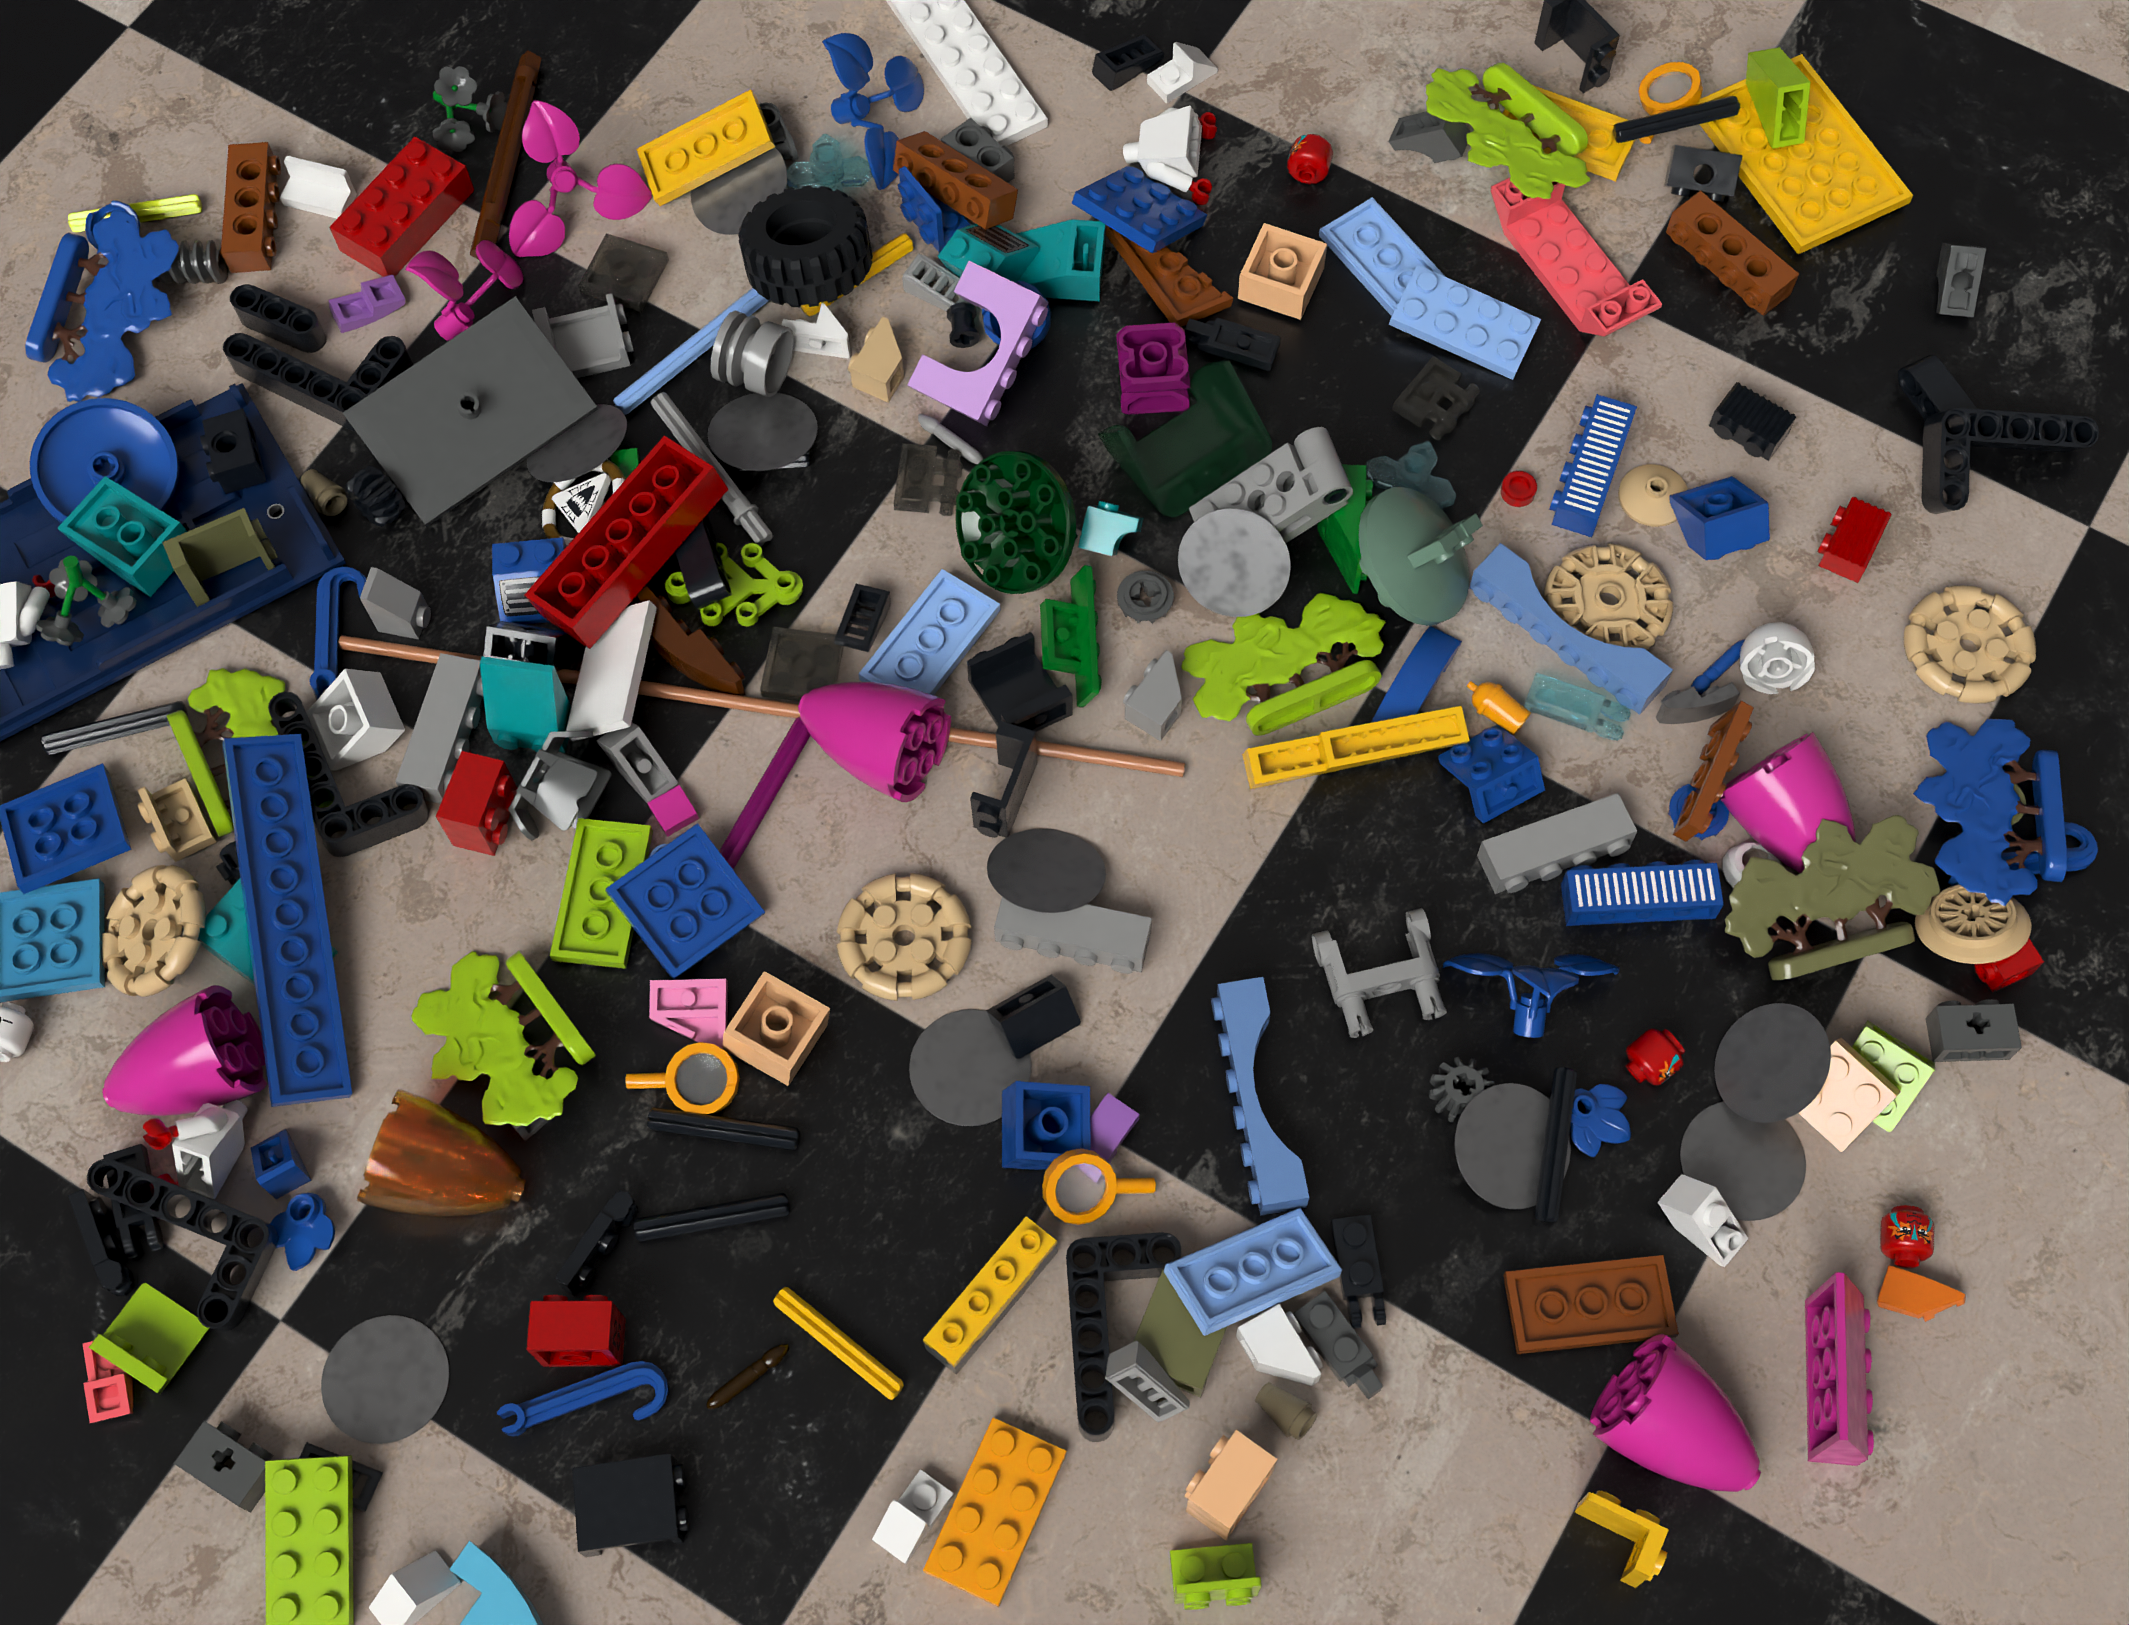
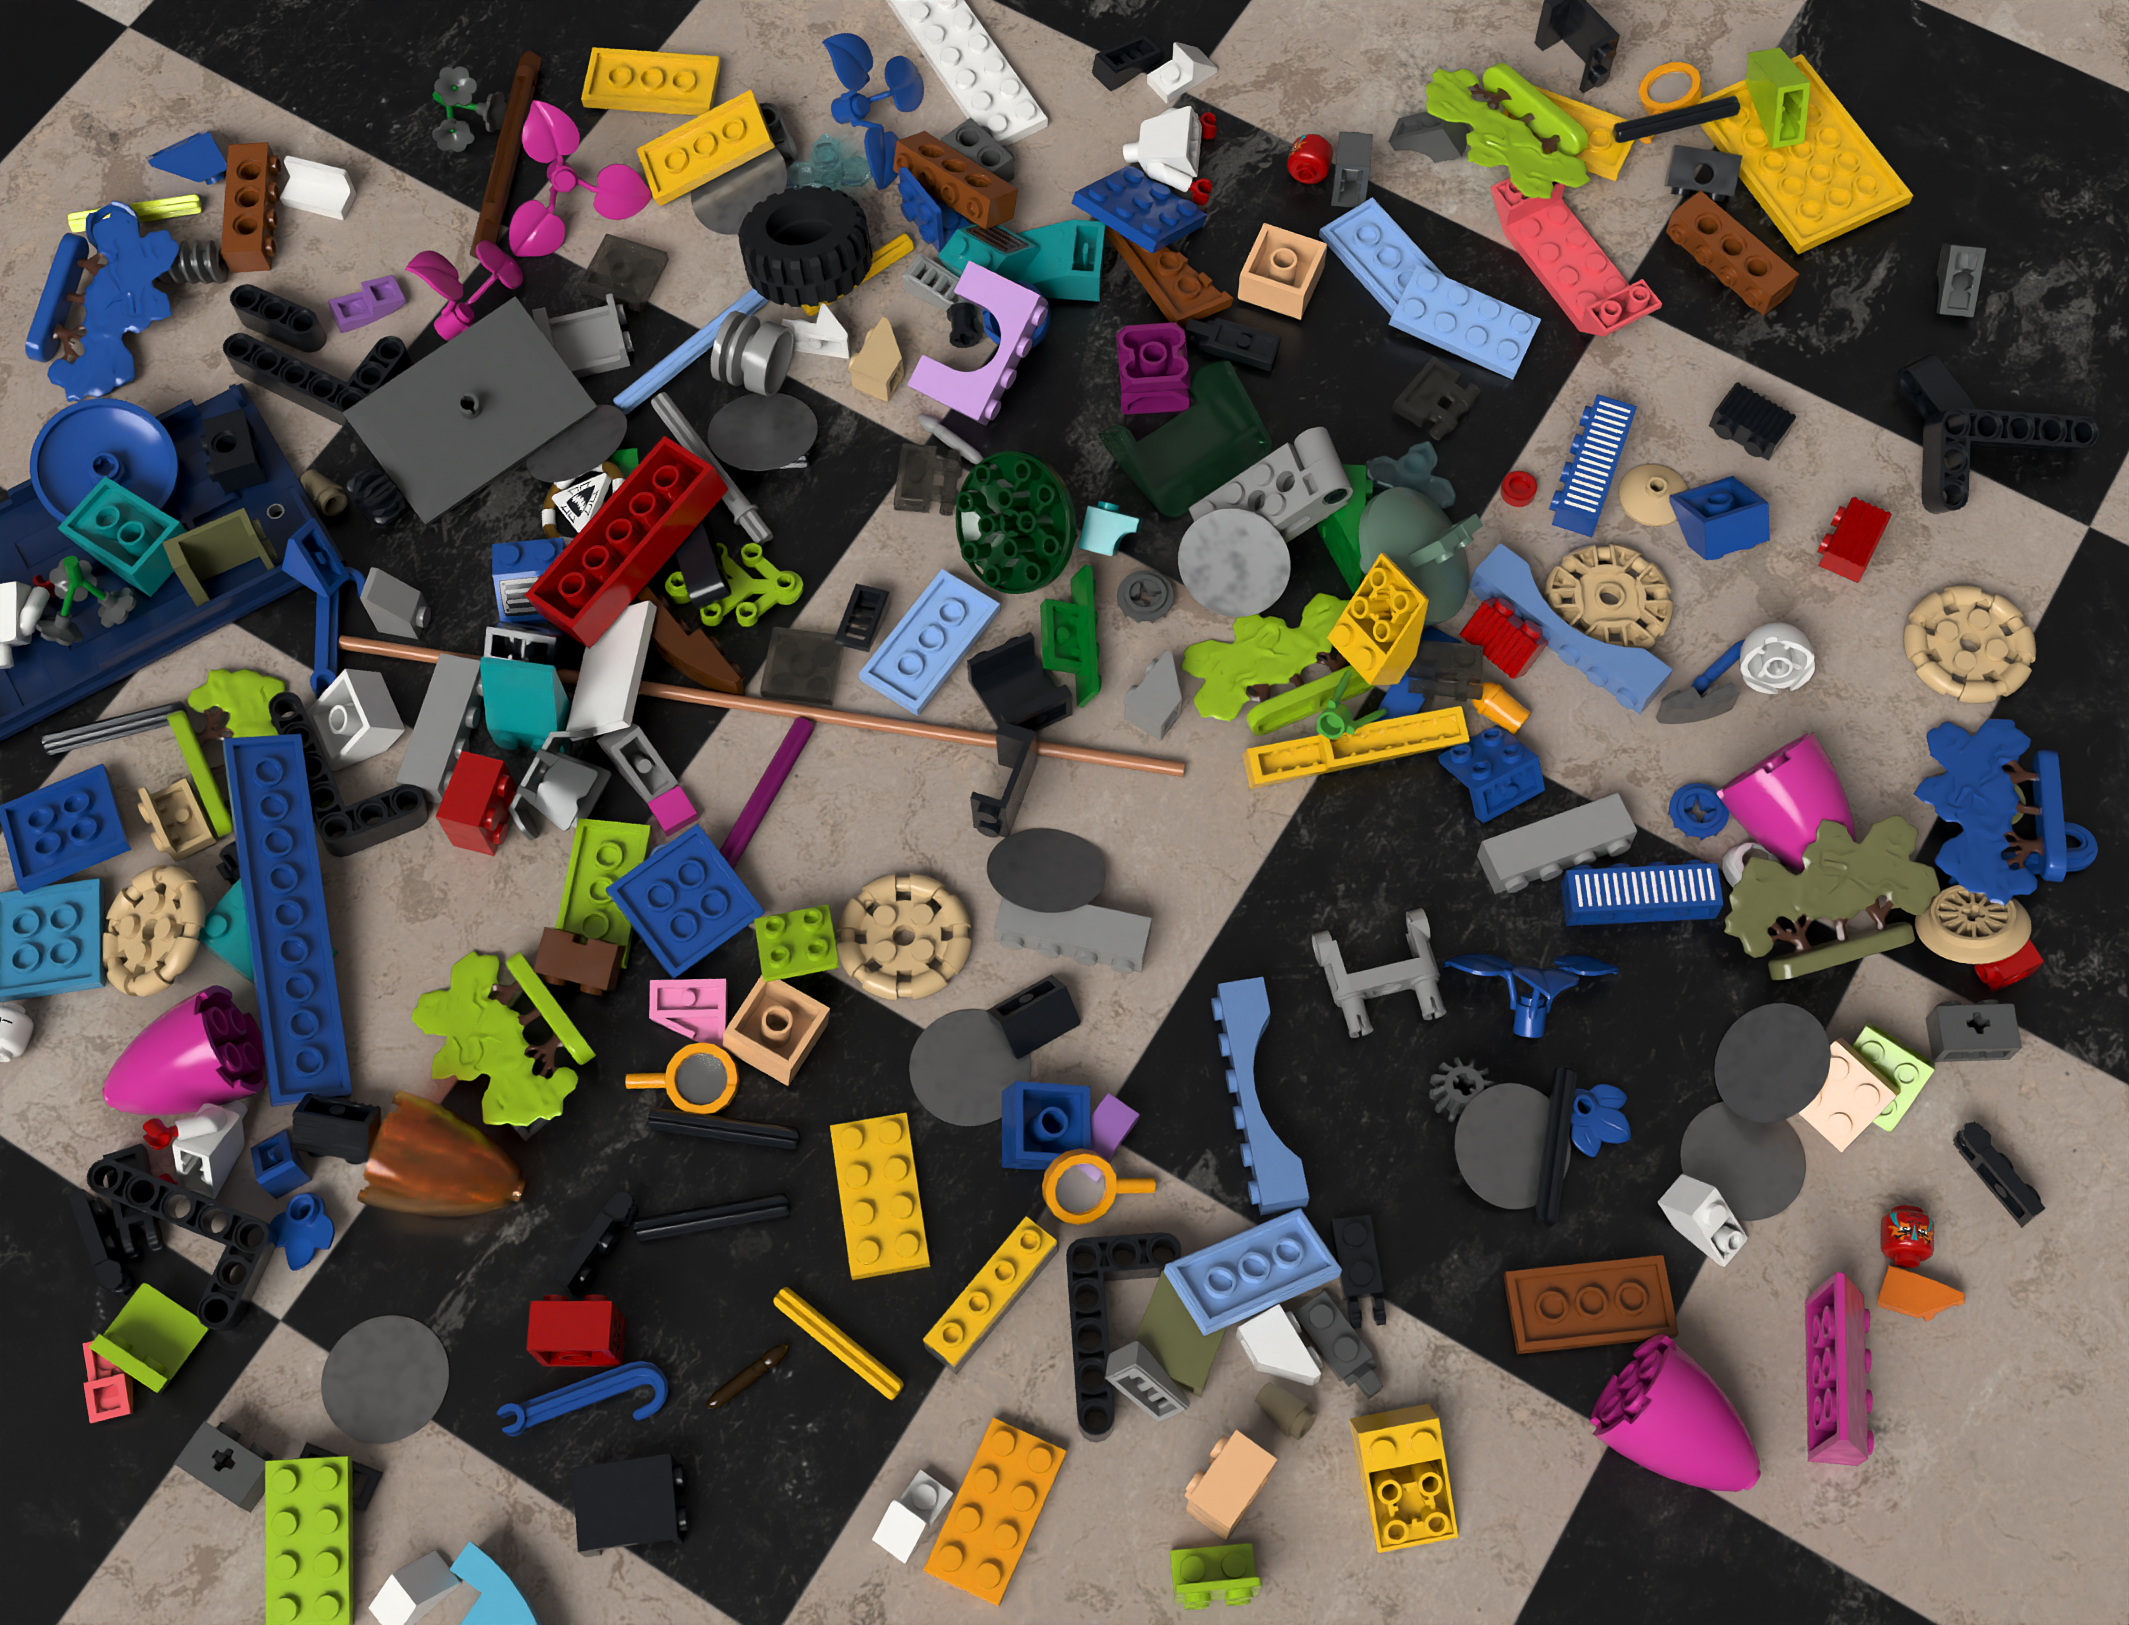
(192, 158): none -> blue slope
(313, 560): none -> blue slope
(335, 1128): none -> black brick
(402, 208): red brick -> none
(590, 963): none -> reddish brown brick
(651, 81): none -> yellow plate
(796, 943): none -> lime bracket
(879, 733): dark pink cylinder -> none
(879, 1196): none -> yellow plate
(1338, 717): none -> bright green plant
(1351, 169): none -> dark grey brick
(1381, 624): none -> yellow slope
(1404, 1477): none -> yellow slope
(1447, 662): none -> clear smoke plate
(1505, 637): none -> red brick
(1575, 706): clear light blue hinge -> none
(1641, 1527): yellow bracket -> none
(1654, 1056): red head -> none
(1718, 758): dark orange wing -> none
(1998, 1173): none -> black hinge

